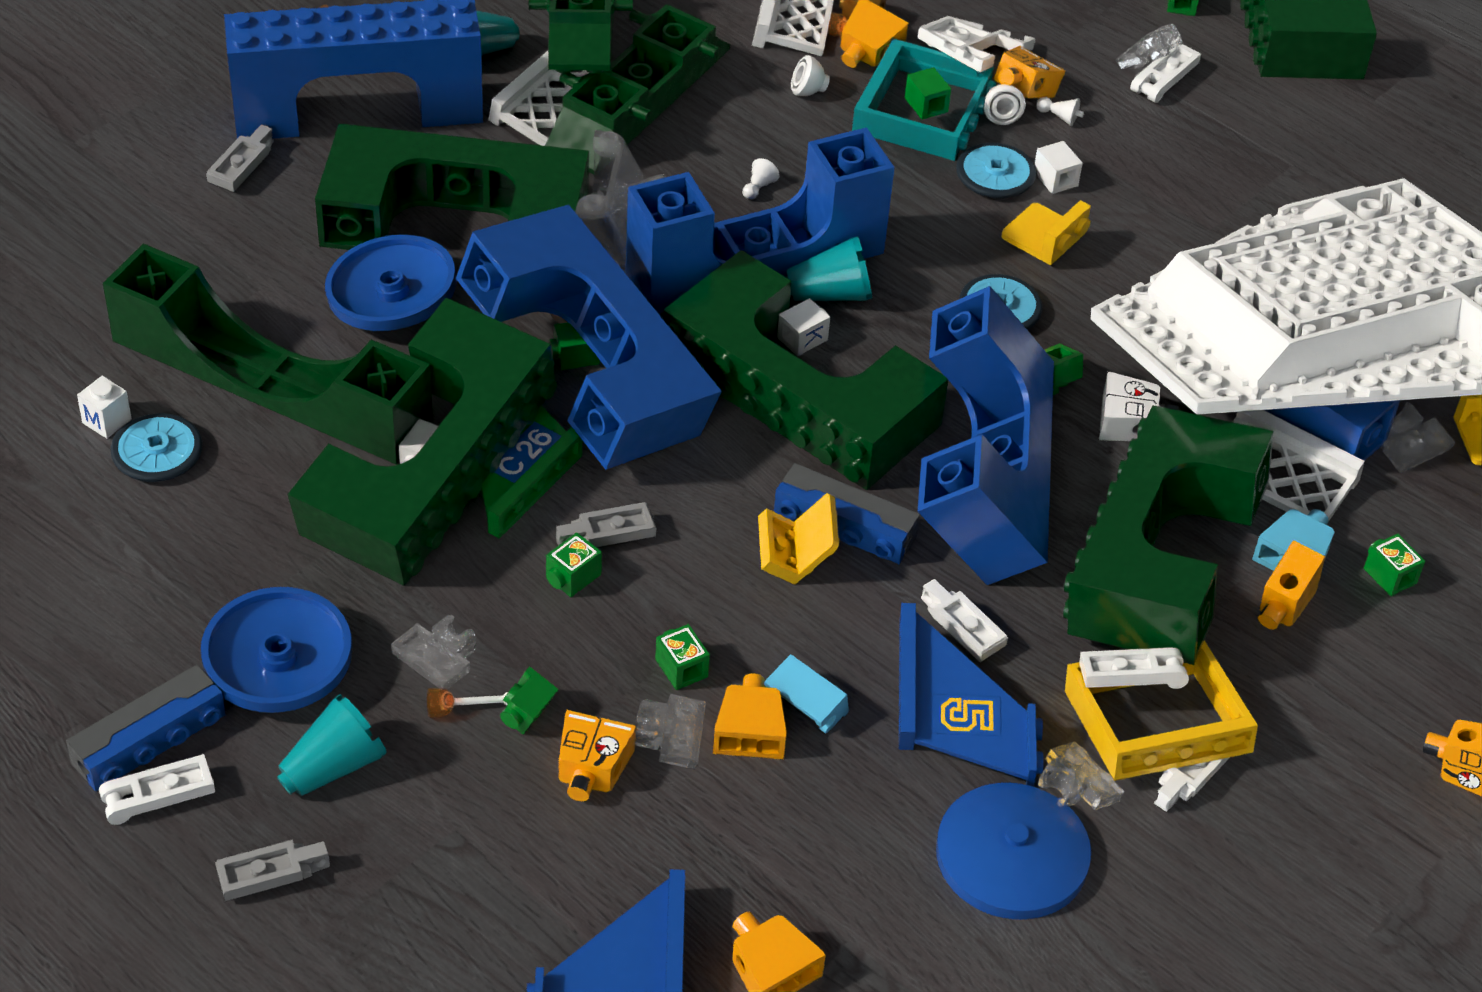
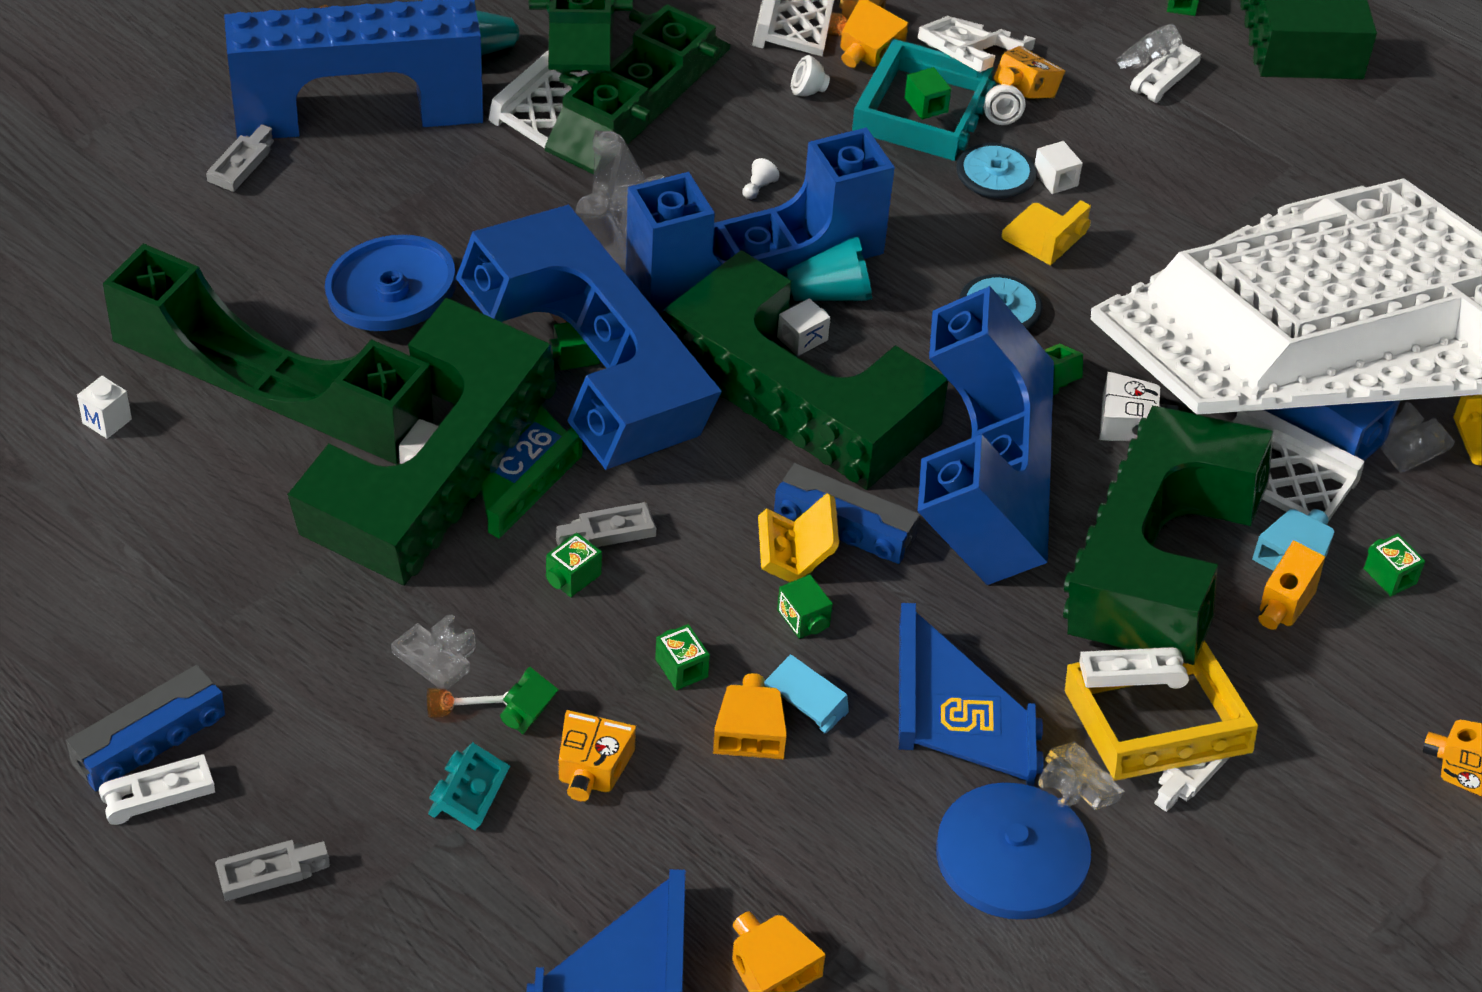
(156, 447): medium azure wheel -> none
(276, 649): blue dish -> none
(330, 749): teal cone -> none
(385, 171): dark green arch -> none
(469, 786): none -> teal bracket
(673, 728): clear plate -> none
(804, 606): none -> green brick
(963, 621): white hinge -> none
(1065, 110): white piece -> none

